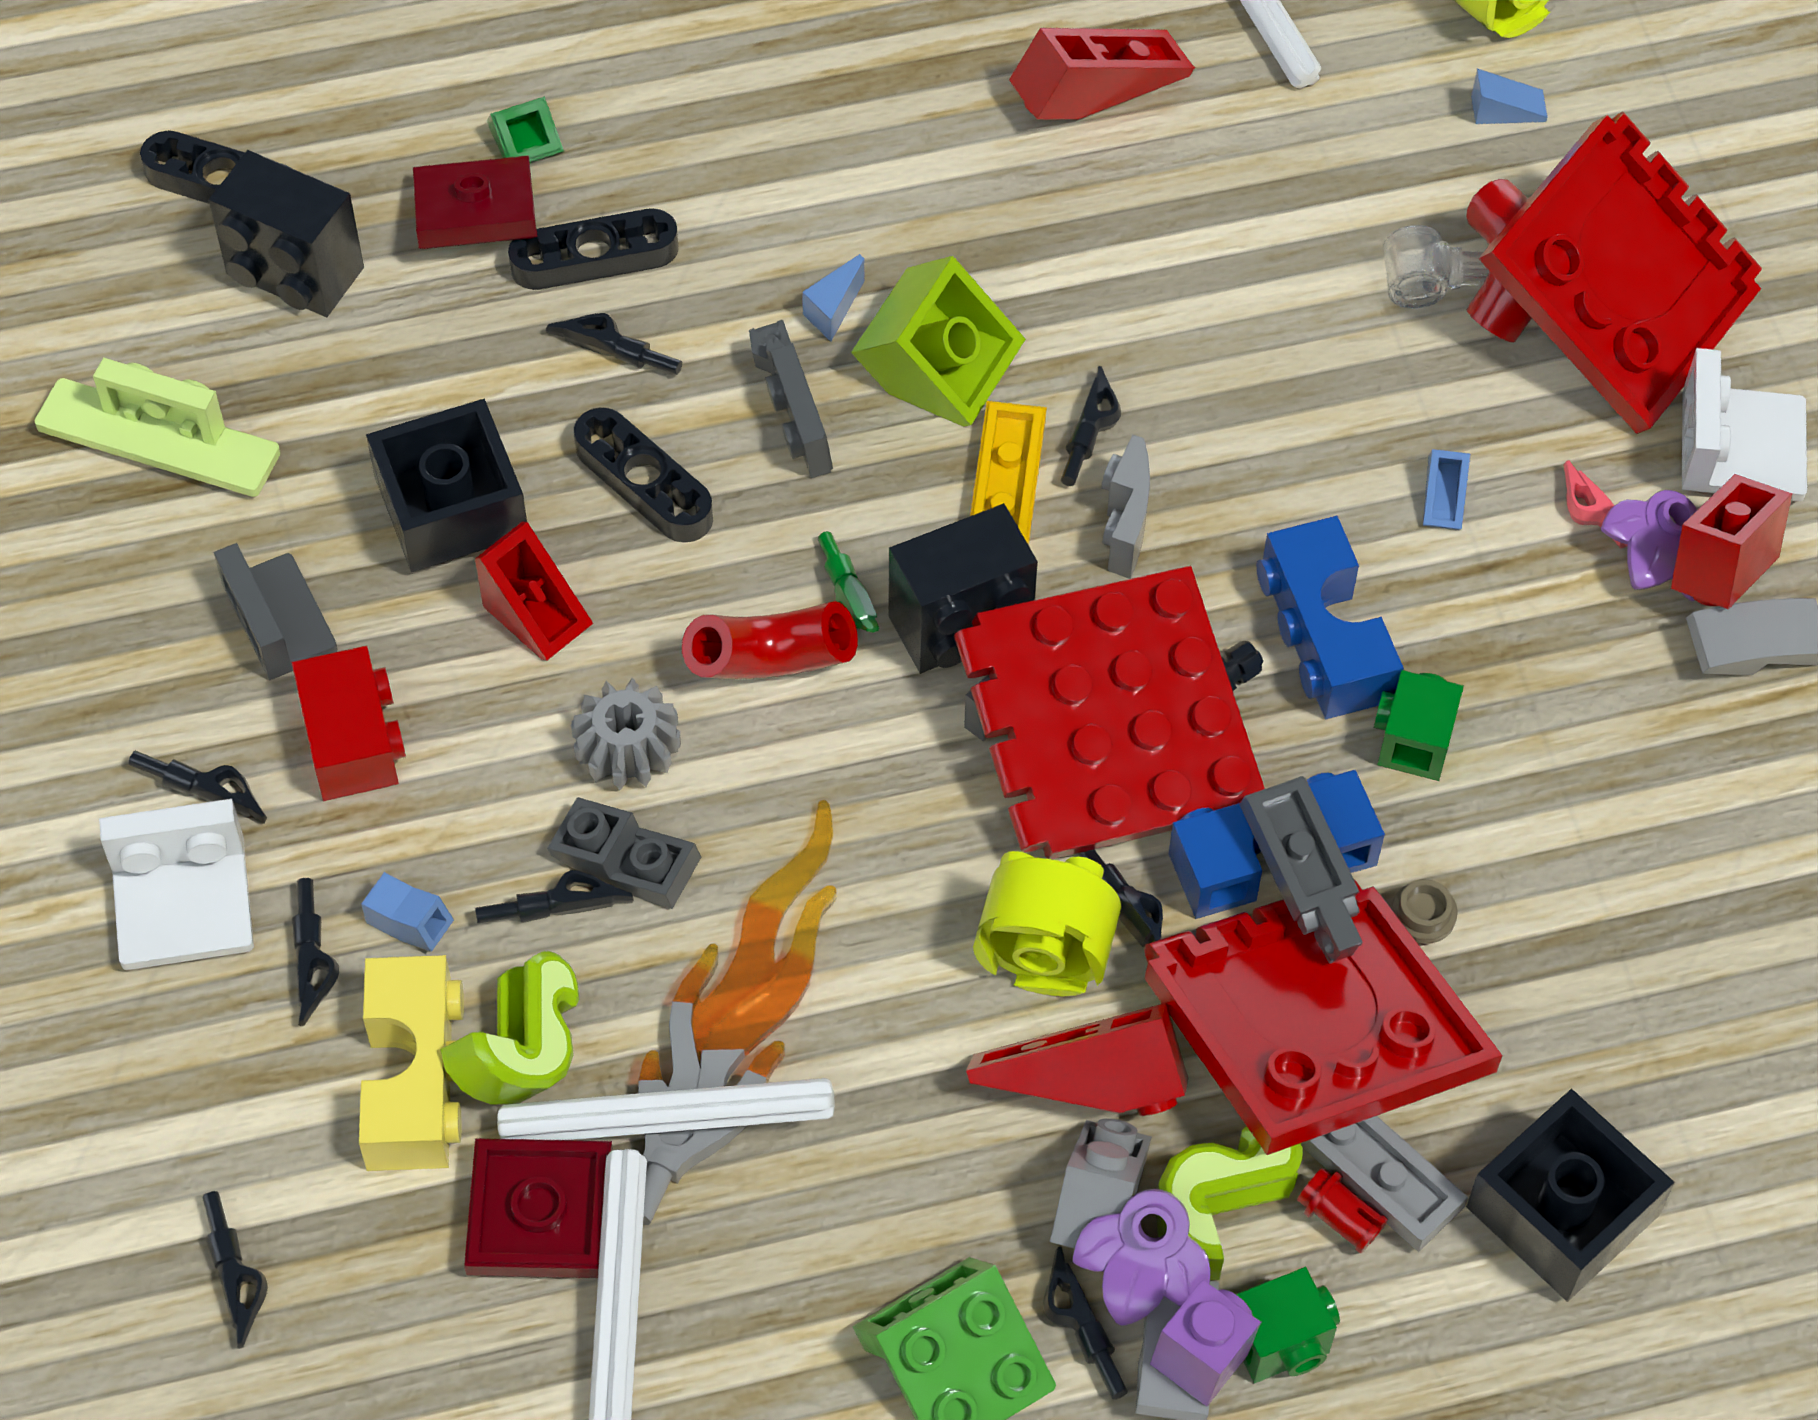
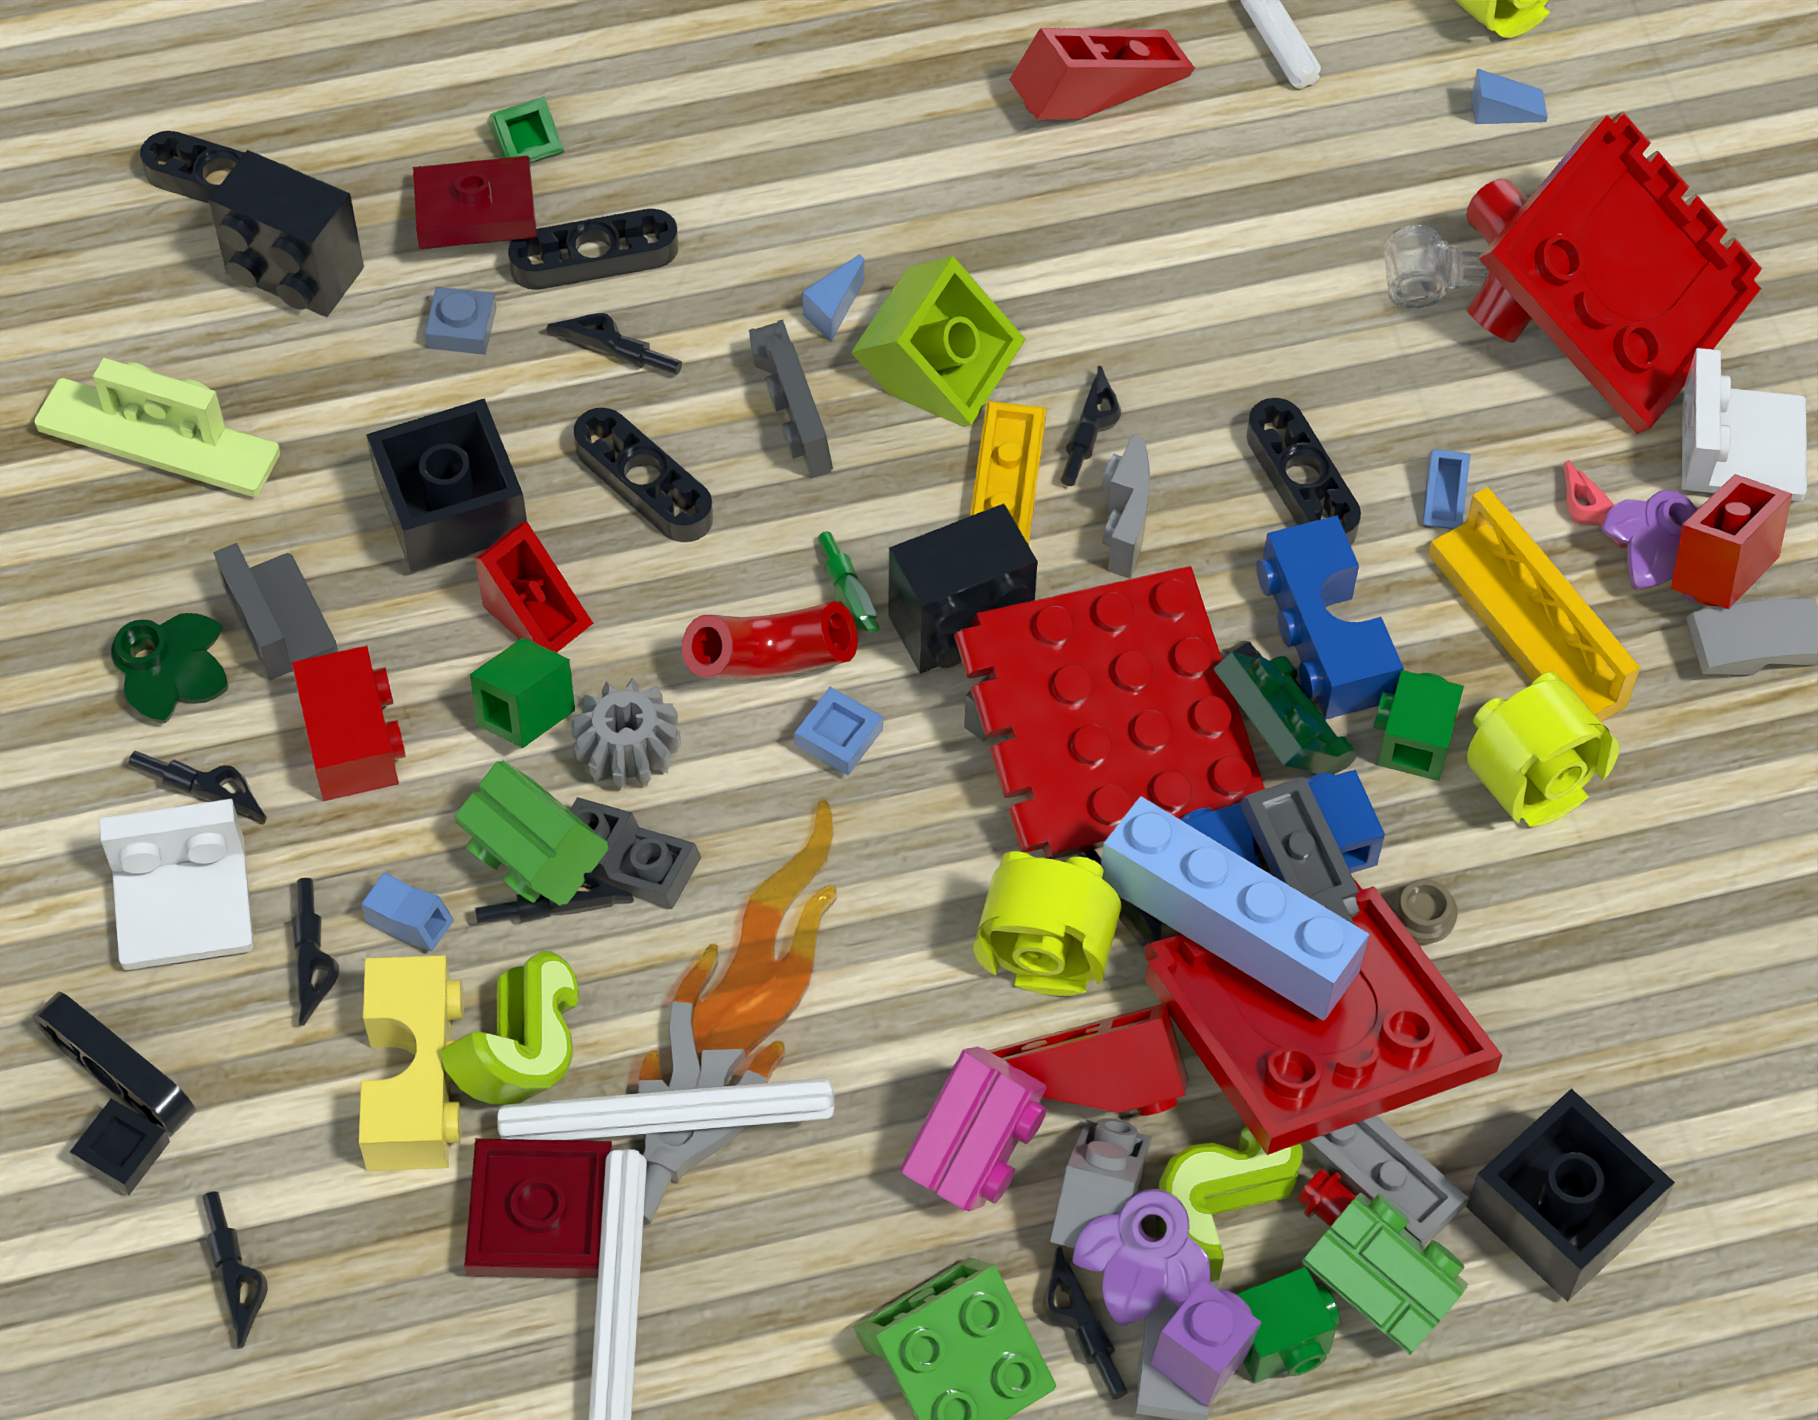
(114, 1063): none -> black beam
(119, 1146): none -> black plate
(174, 670): none -> dark green plate
(460, 320): none -> sand blue plate
(522, 692): none -> green brick
(530, 834): none -> bright green brick
(838, 731): none -> medium blue plate
(975, 1130): none -> dark pink brick
(1233, 908): none -> light blue brick
(1285, 713): none -> dark green plate
(1305, 449): none -> black beam
(1387, 1270): none -> bright green brick
(1533, 609): none -> yellow fence
(1540, 750): none -> neon yellow brick

